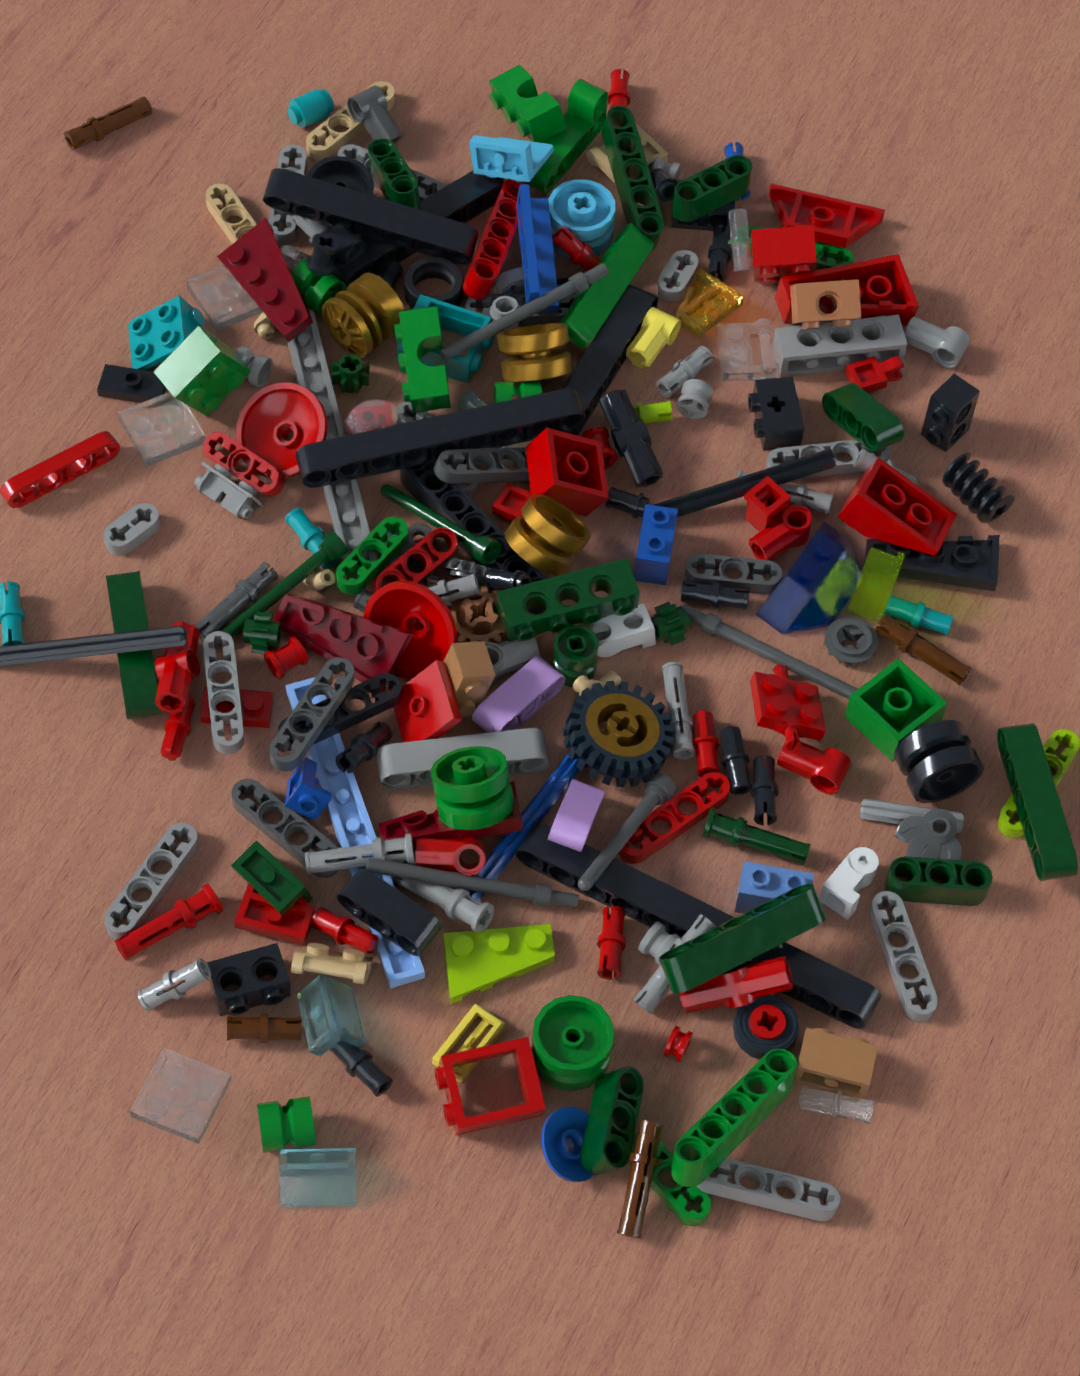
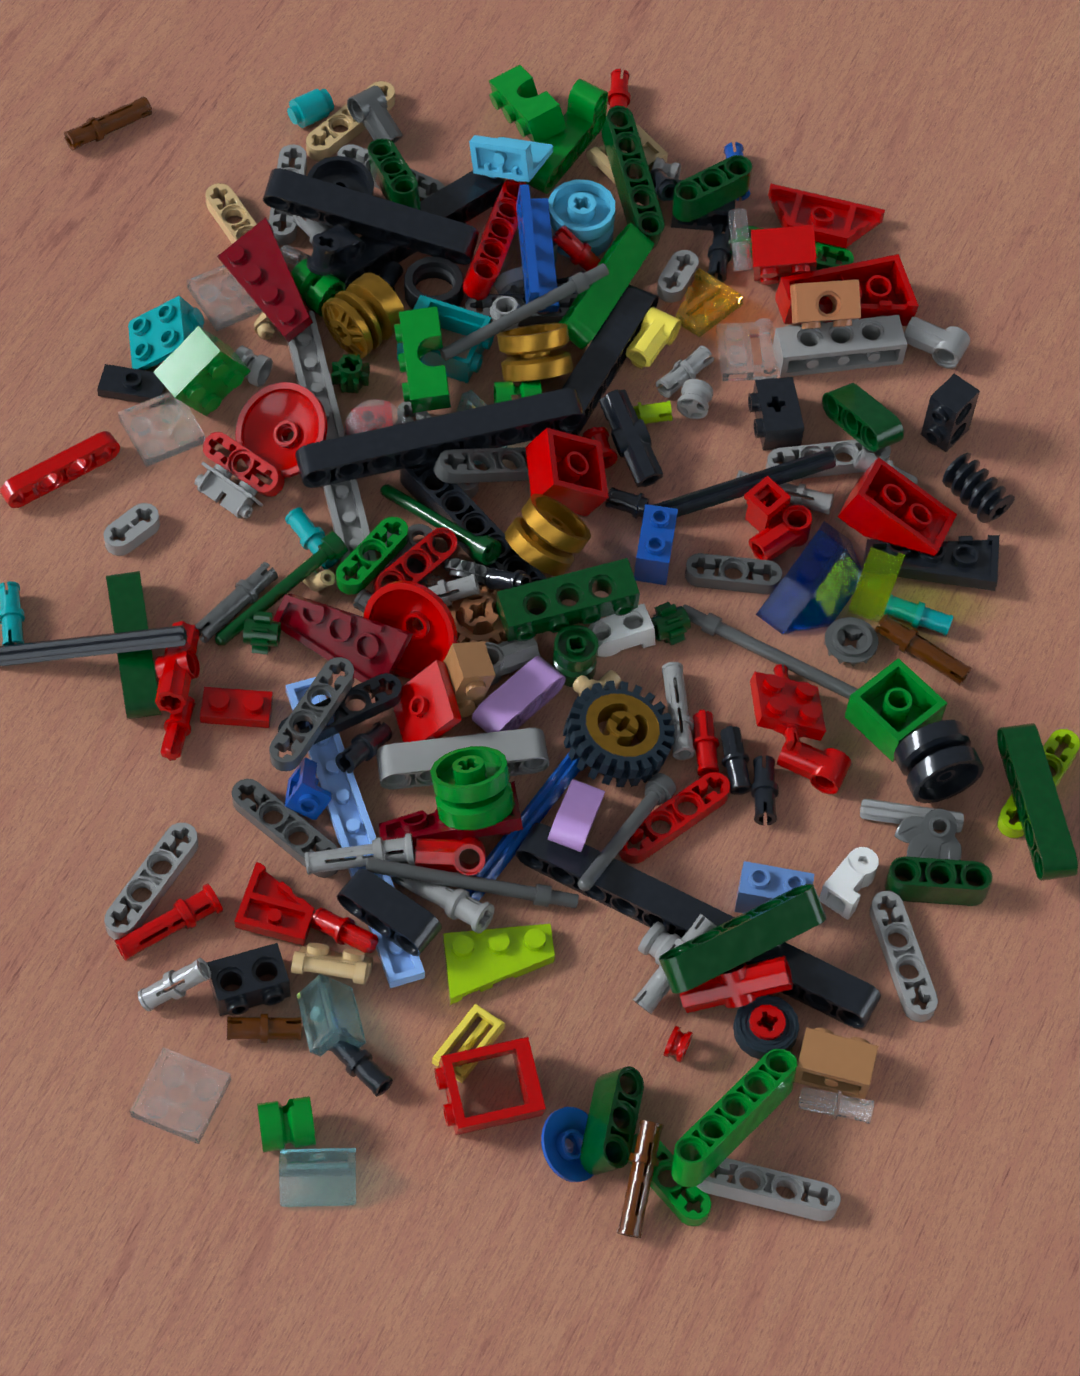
(223, 692): light grey beam -> none
(270, 878): dark green panel -> none
(286, 658): red bush -> none
(510, 502): red plate -> none
(572, 1042): green wheel -> none
(611, 942): red pin -> none
(715, 595): black pin -> none
(739, 832): dark green pin -> none
(874, 375): red plate -> none

